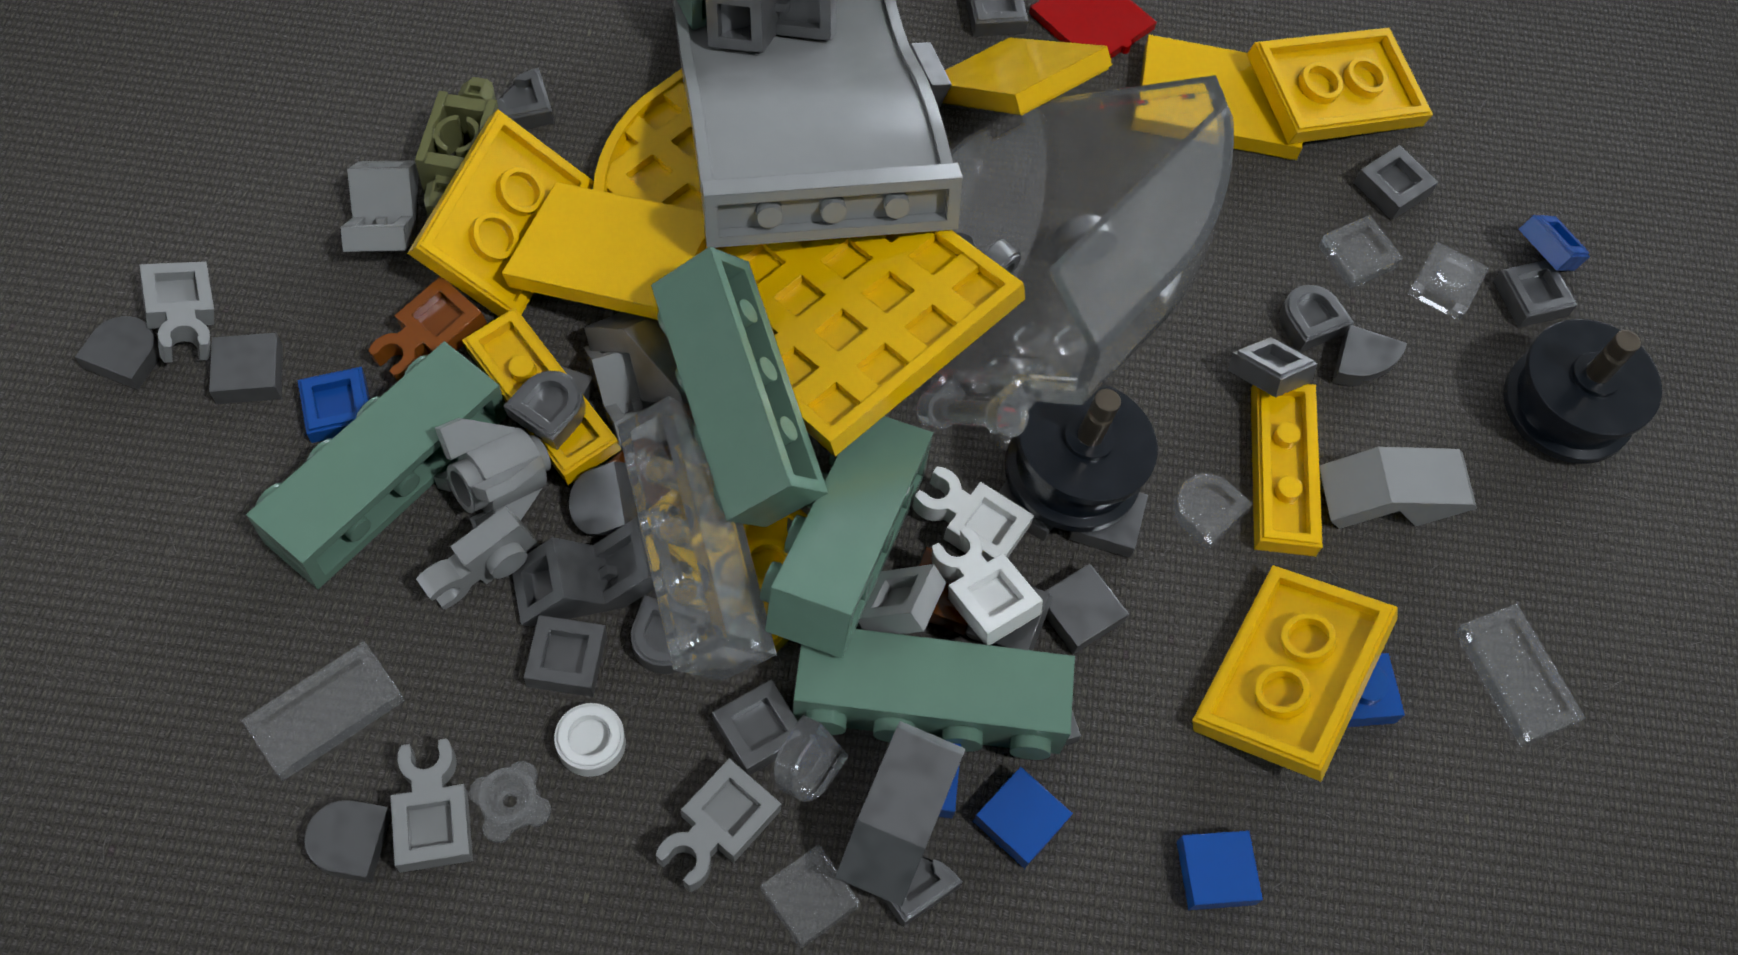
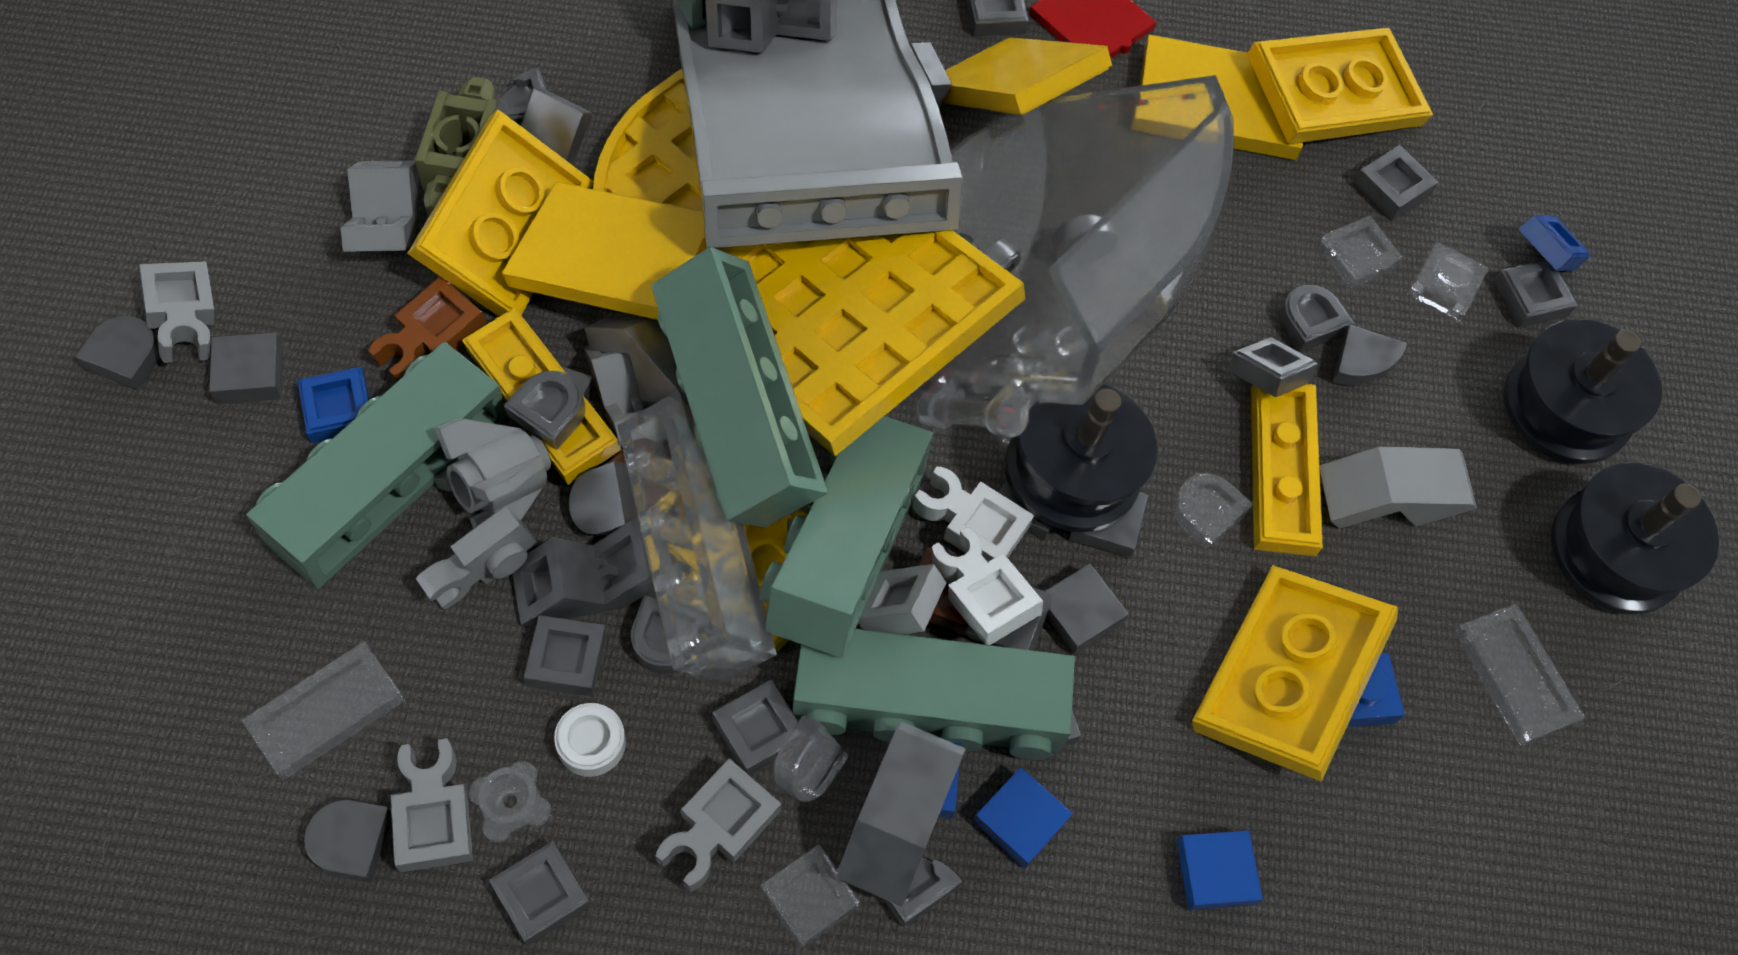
(540, 893): none -> flat silver tile
(556, 123): none -> flat silver tile
(1634, 538): none -> black wheel

